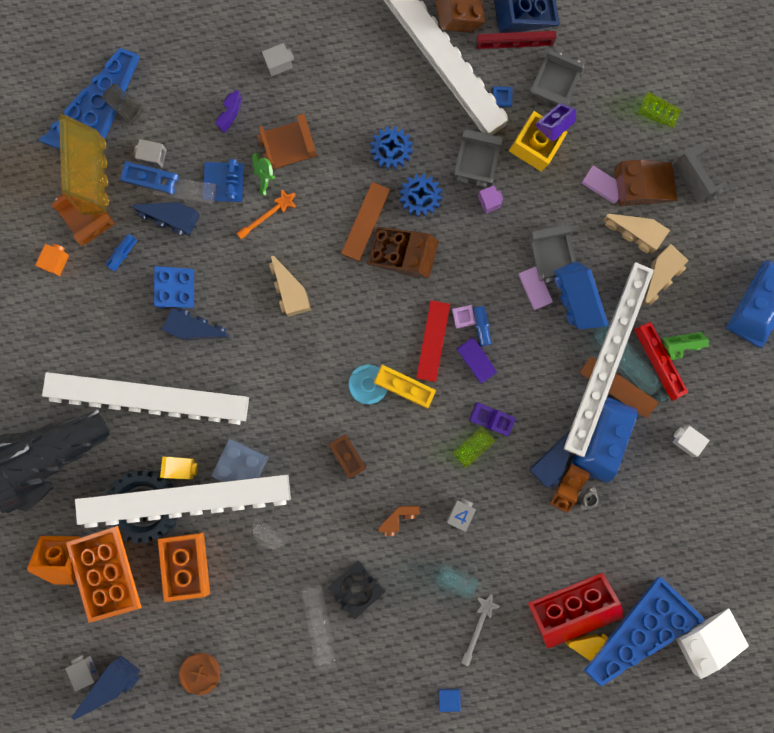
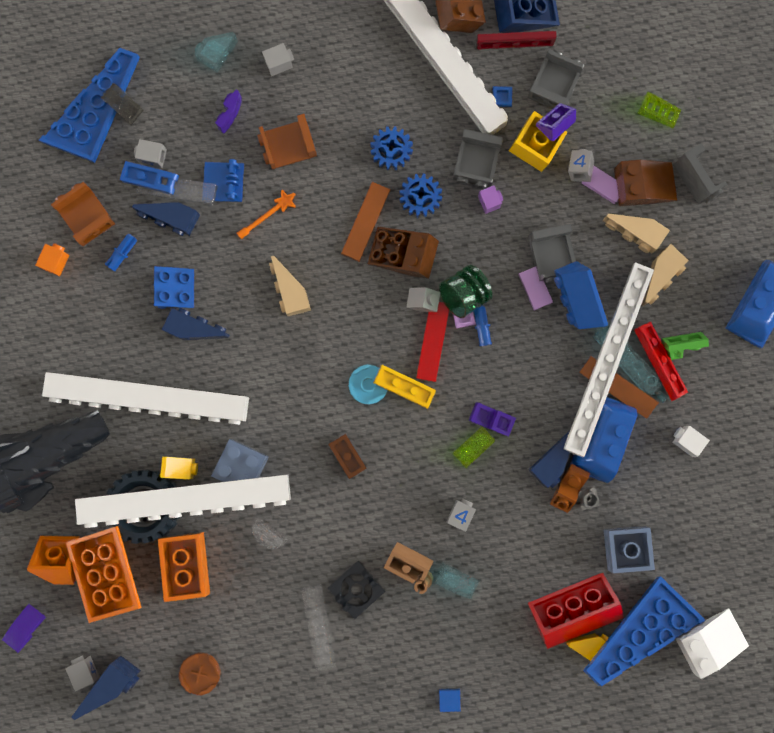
(23, 627): none -> dark purple slope
(83, 166): clear yellow slope -> none
(215, 50): none -> clear light blue slope
(260, 165): bright green piece -> none
(391, 524): dark orange slope -> none
(410, 566): none -> medium nougat hinge
(423, 299): none -> light grey brick
(465, 291): none -> clear green wheel
(476, 360): dark purple slope -> none
(486, 609): light grey piece -> none
(581, 165): none -> light grey brick
(629, 549): none -> sand blue brick

